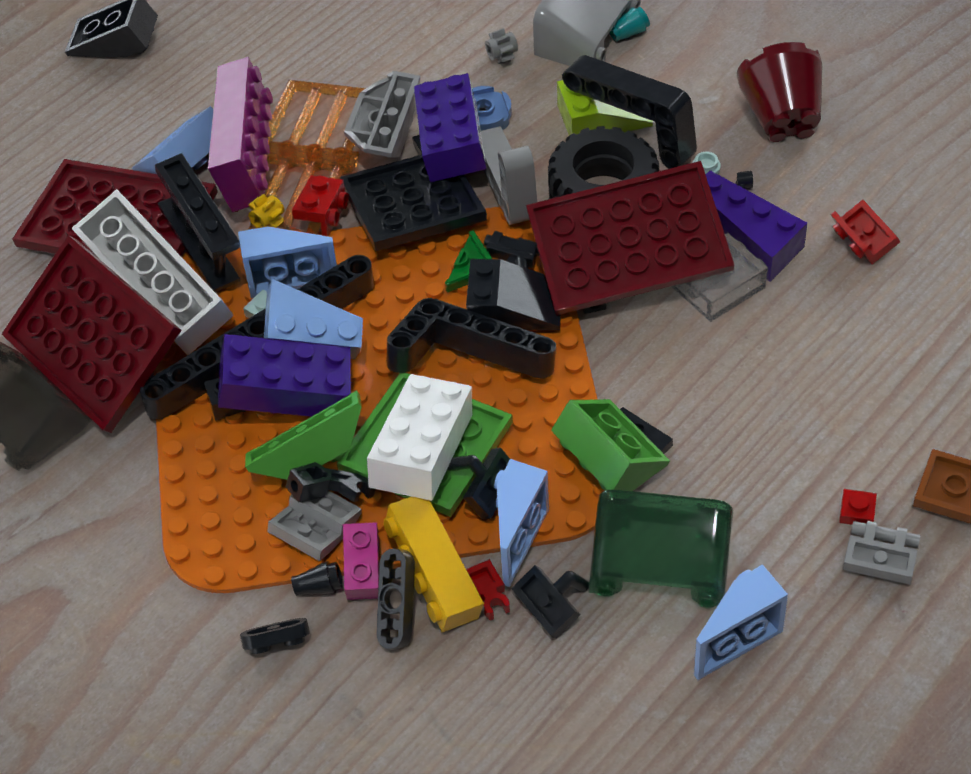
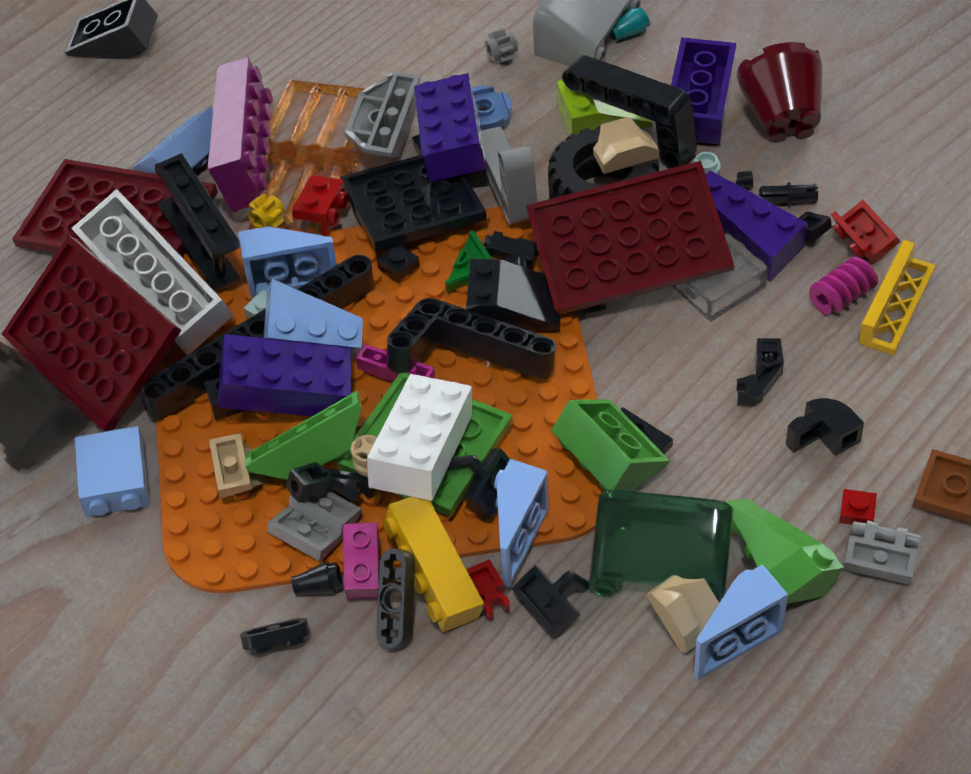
(111, 471): none -> light blue brick
(229, 466): none -> tan slope
(359, 449): none -> tan wheel
(373, 362): none -> dark pink piece
(398, 262): none -> black plate
(623, 145): none -> tan slope
(683, 608): none -> tan slope
(706, 75): none -> dark purple brick
(756, 386): none -> black piece
(789, 193): none -> black axle
(792, 557): none -> bright green wedge
(816, 225): none -> black plate
(828, 421): none -> black brick
(843, 286): none -> dark pink piece
(887, 293): none -> yellow fence

